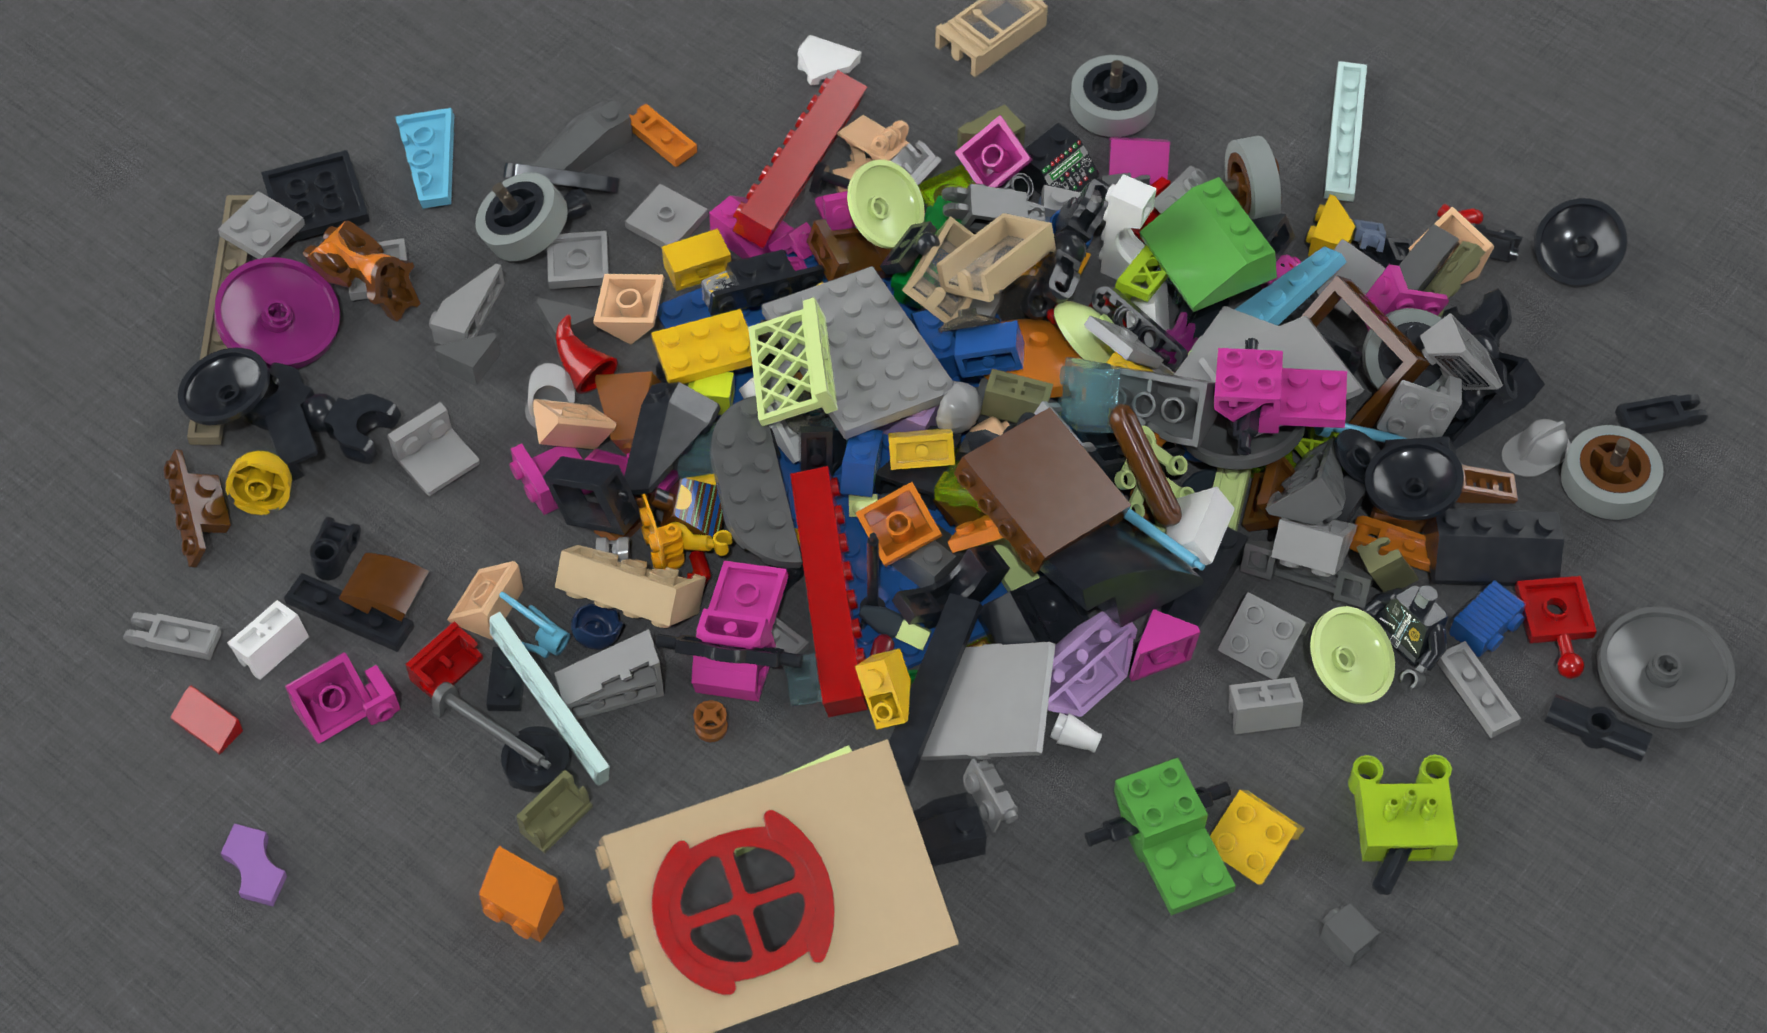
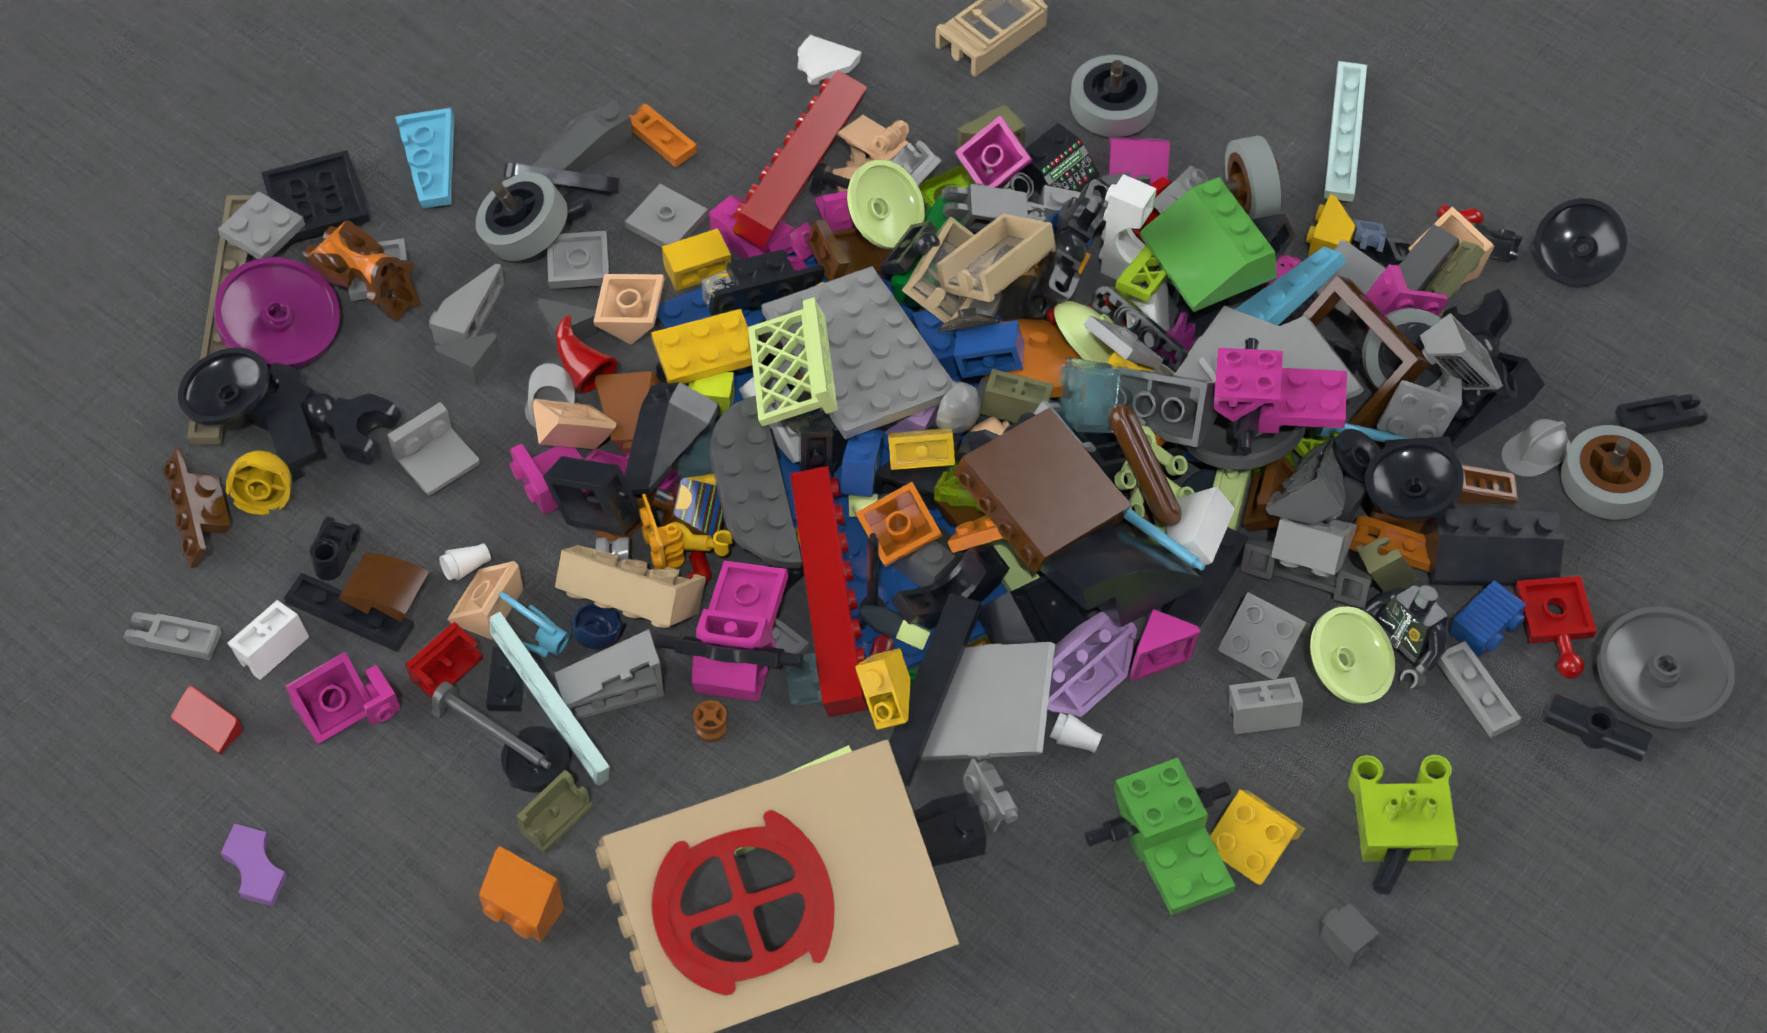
(462, 561): none -> white cone

